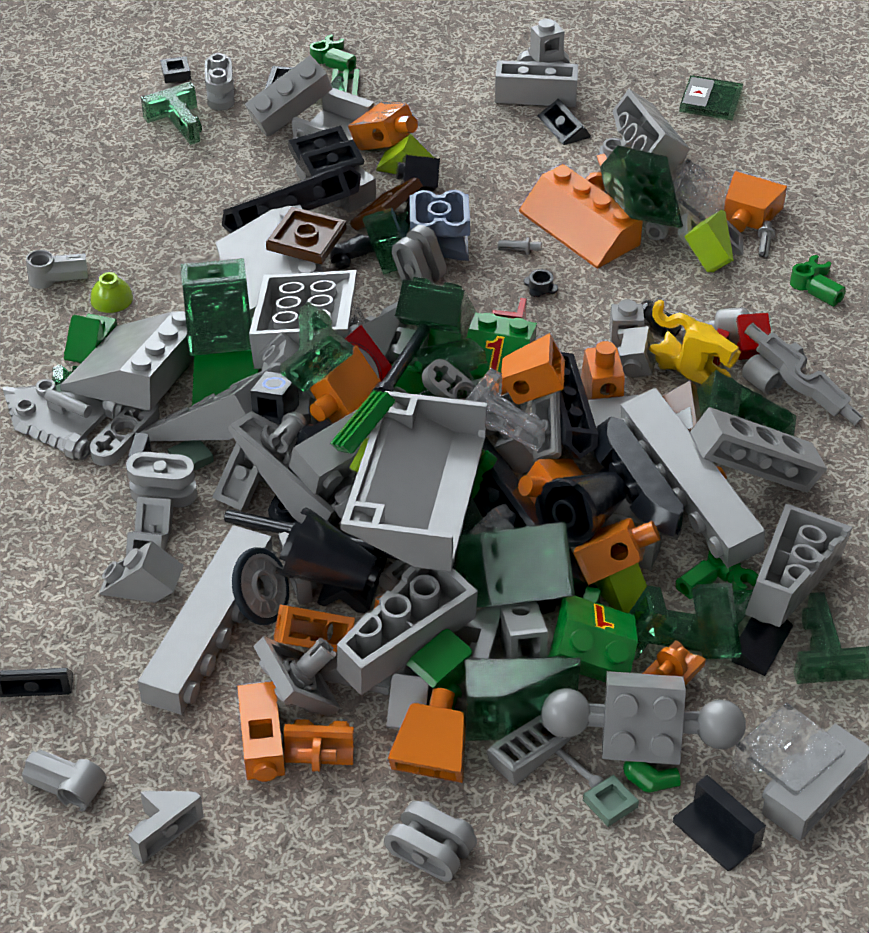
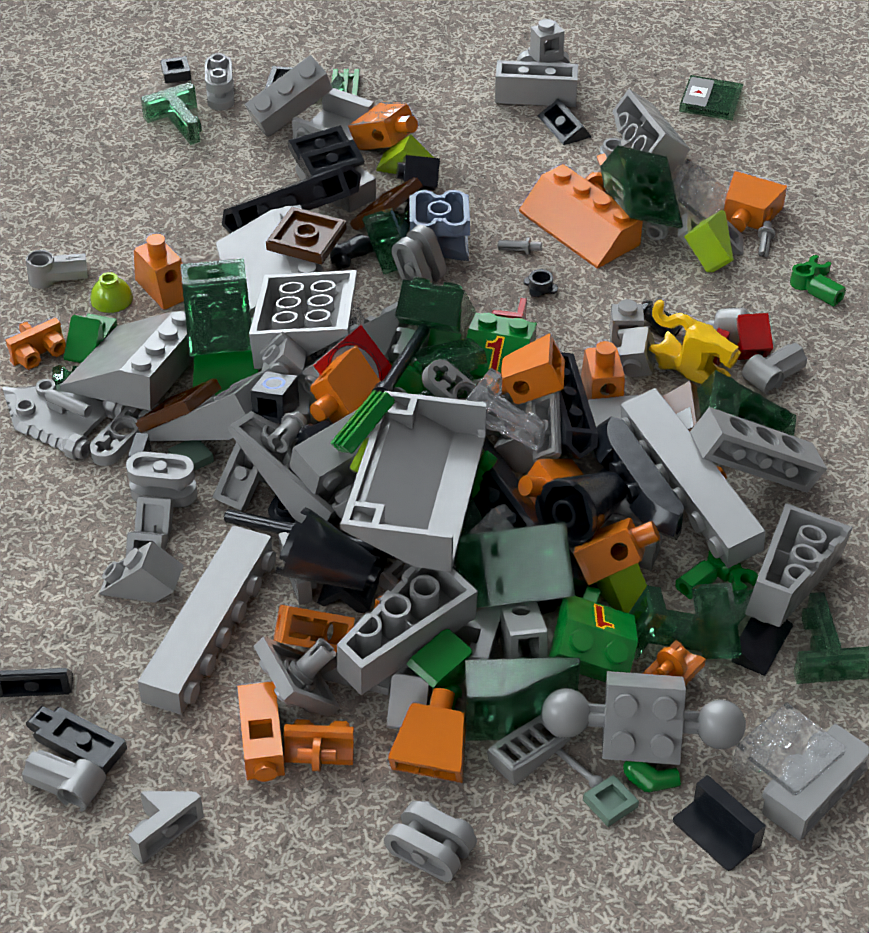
(31, 342): none -> orange hips
(76, 737): none -> hinge
(159, 271): none -> orange torso
(178, 405): none -> reddish brown tile
(249, 567): light grey wheel -> none
(319, 349): clear green bracket -> none
(330, 53): green bar -> none
(816, 385): light grey piece -> none

